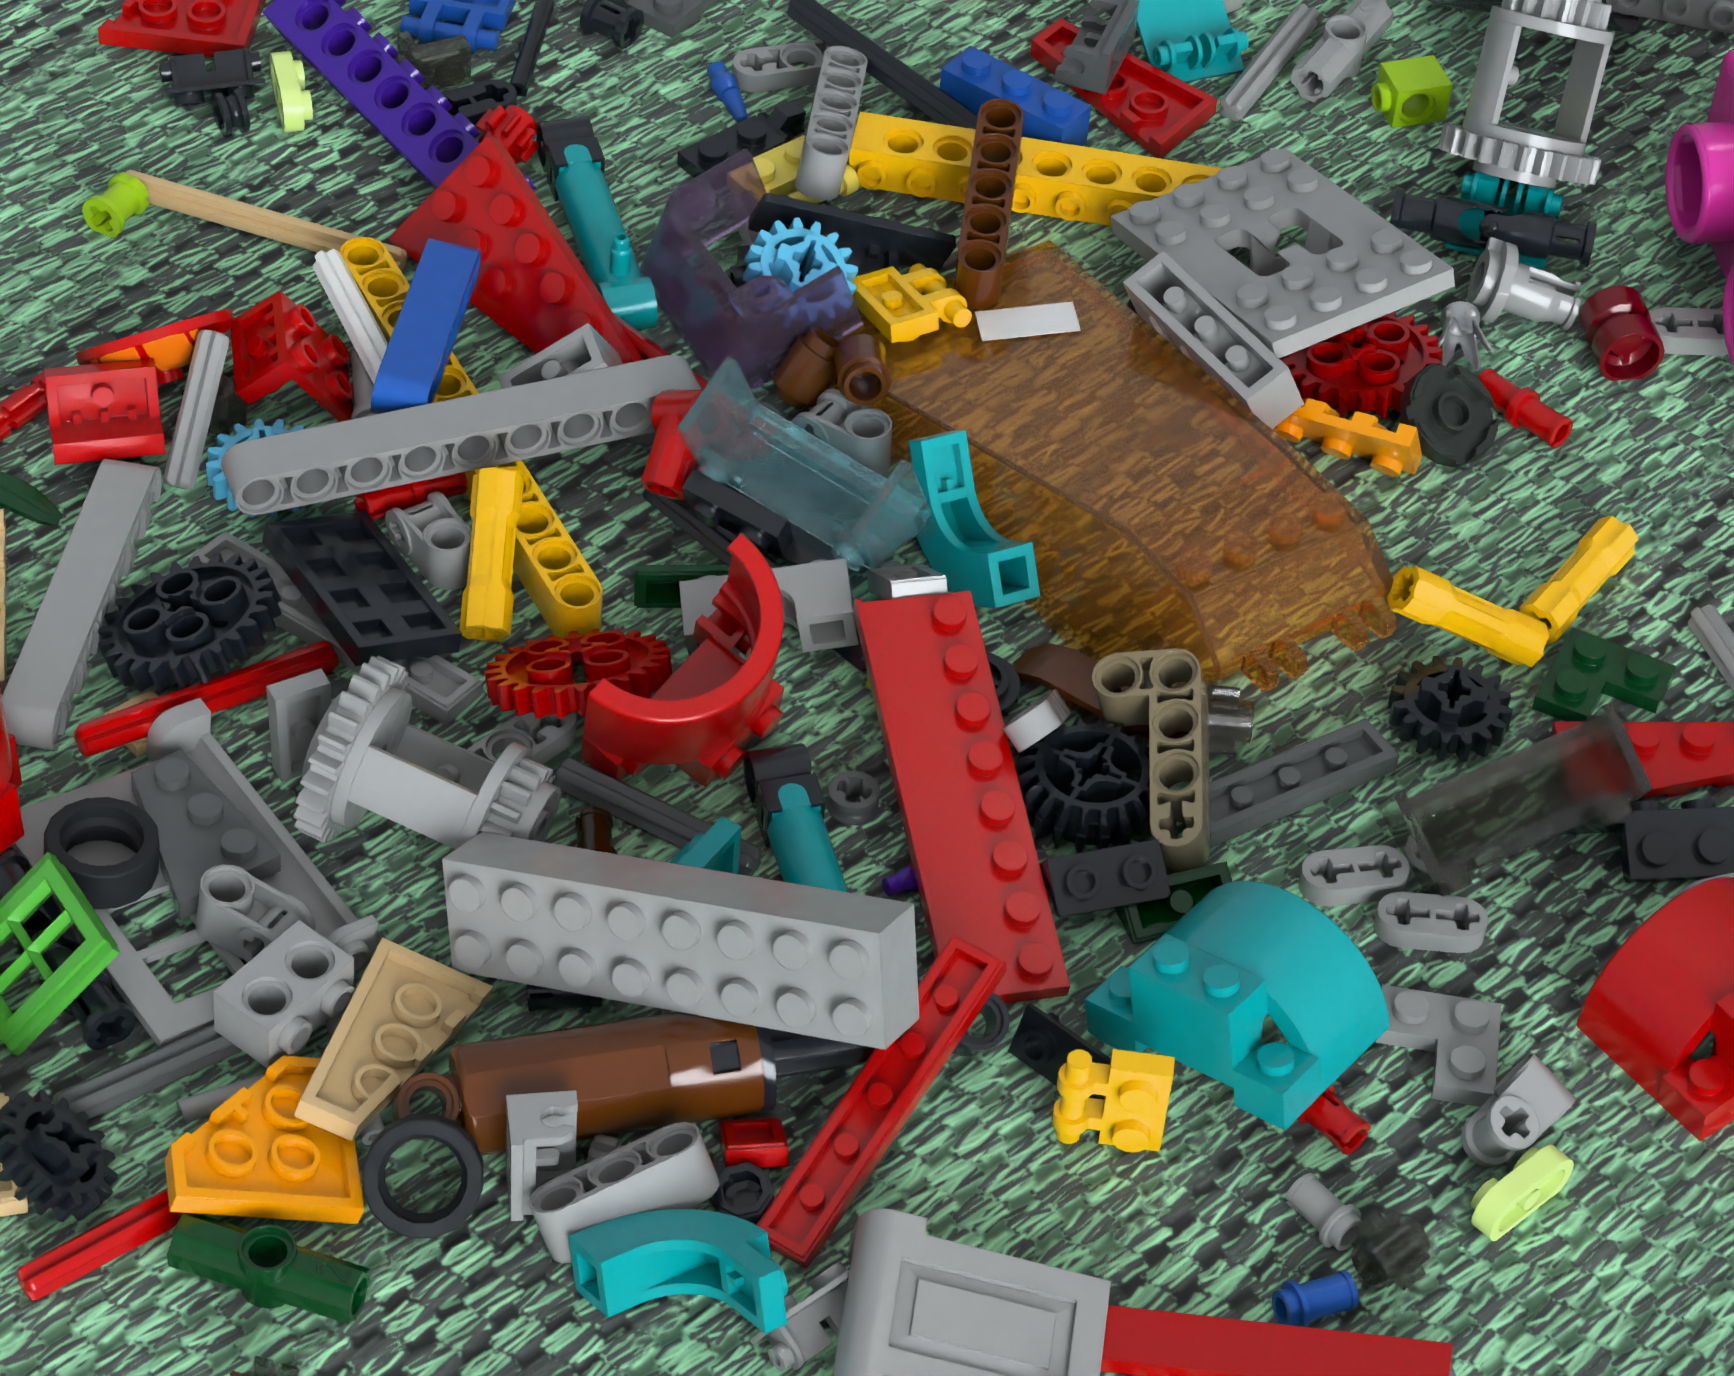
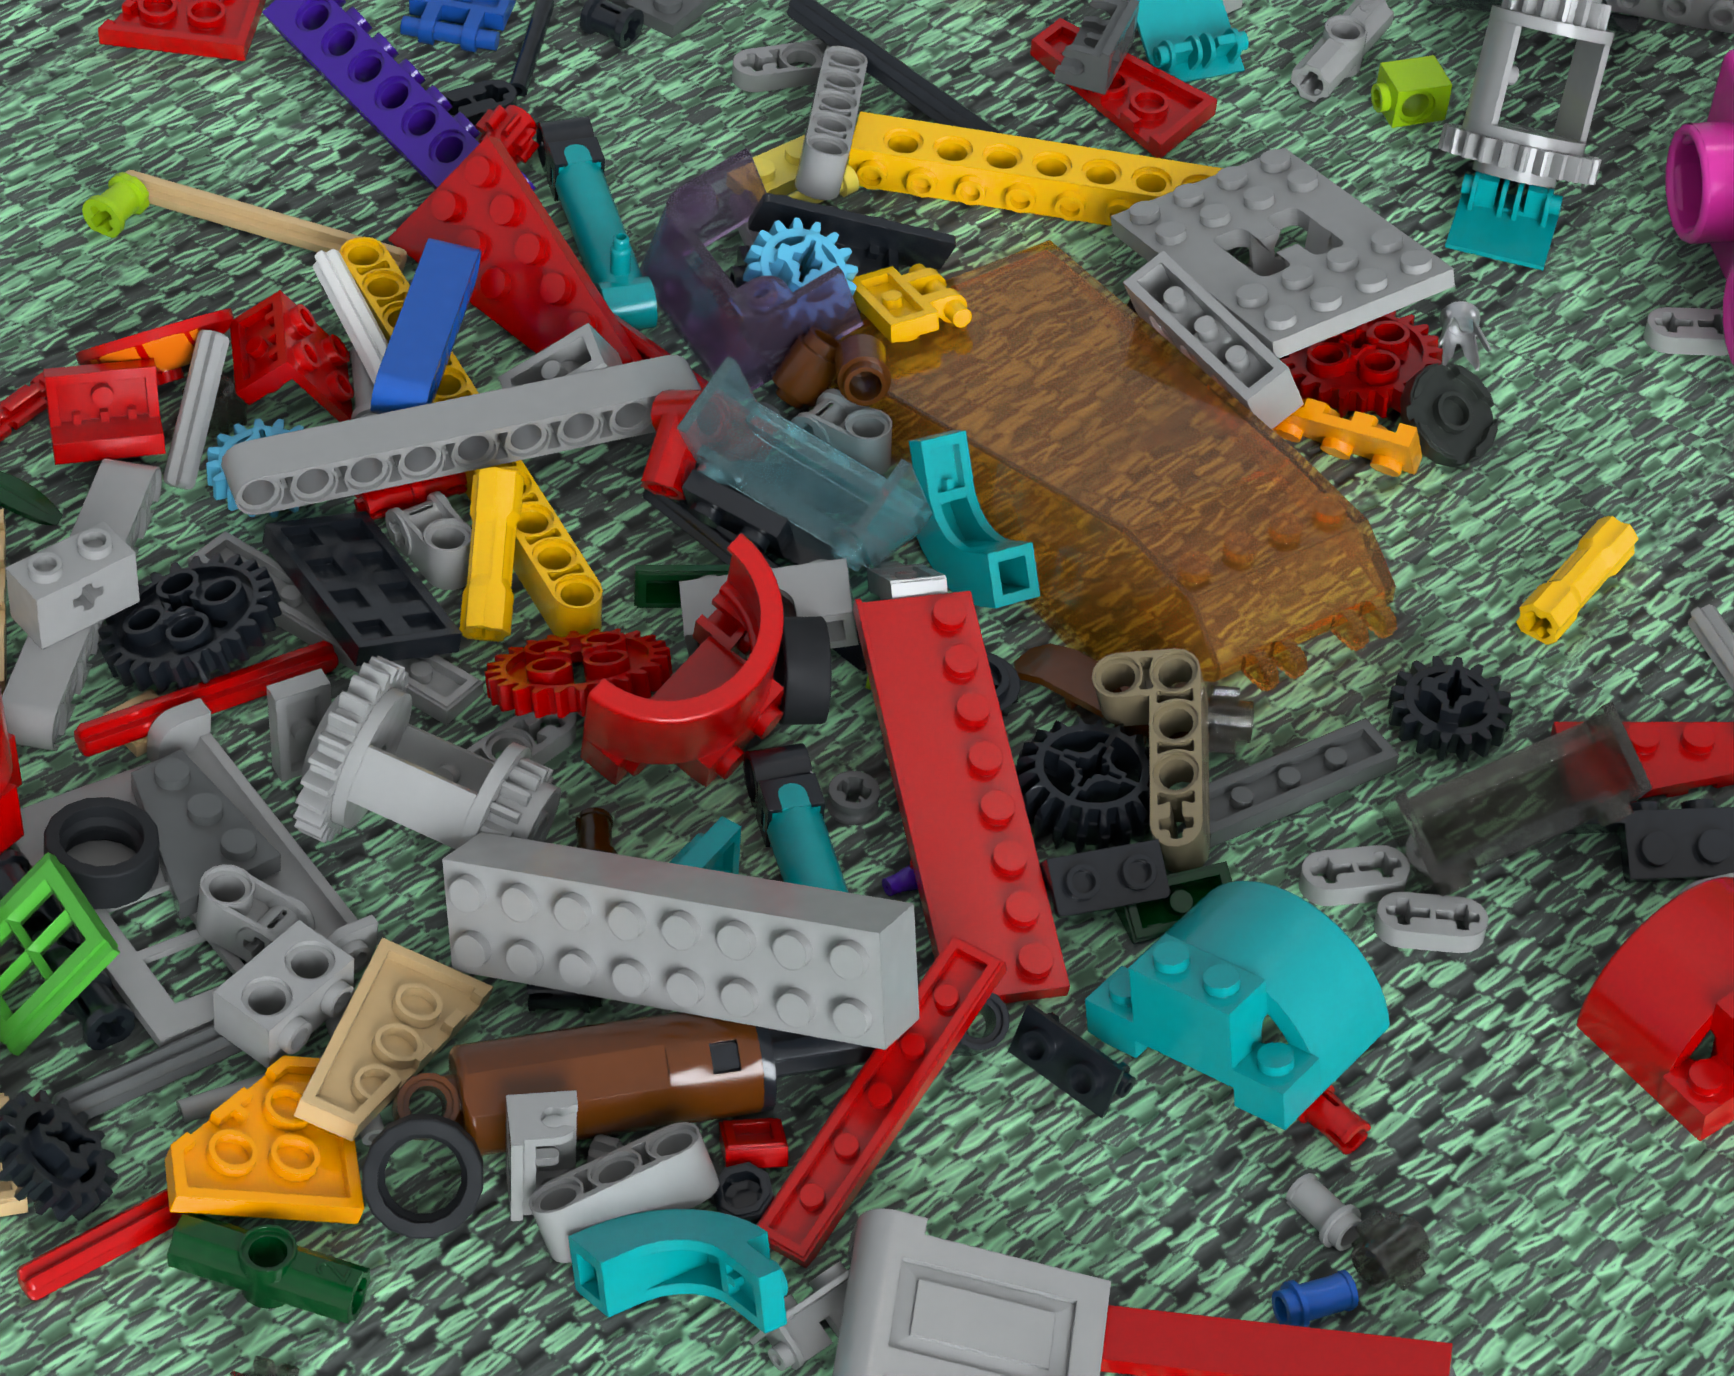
(72, 584): none -> light grey brick
(192, 82): black hinge -> none
(230, 112): black bush -> none
(289, 90): yellowish green plate -> none
(441, 63): clear smoke bracket -> none
(641, 809): dark grey axle -> none
(727, 90): blue piece -> none
(756, 134): black hinge -> none
(804, 671): none -> black tyre
(989, 203): reddish brown beam -> none
(1027, 321): white sticker -> none
(1036, 720): light grey beam -> none
(1047, 111): blue arch -> none
(1134, 1101): yellow plate -> none
(1268, 62): light grey axle -> none
(1439, 603): yellow axle -> none
(1458, 1031): light grey plate -> none
(1513, 287): light grey piece -> none
(1516, 1113): light grey piece -> none
(1526, 409): red pin -> none
(1531, 231): black piece -> none
(1531, 1183): yellowish green plate -> none
(1595, 667): dark green plate -> none
(1621, 333): dark red wheel -> none

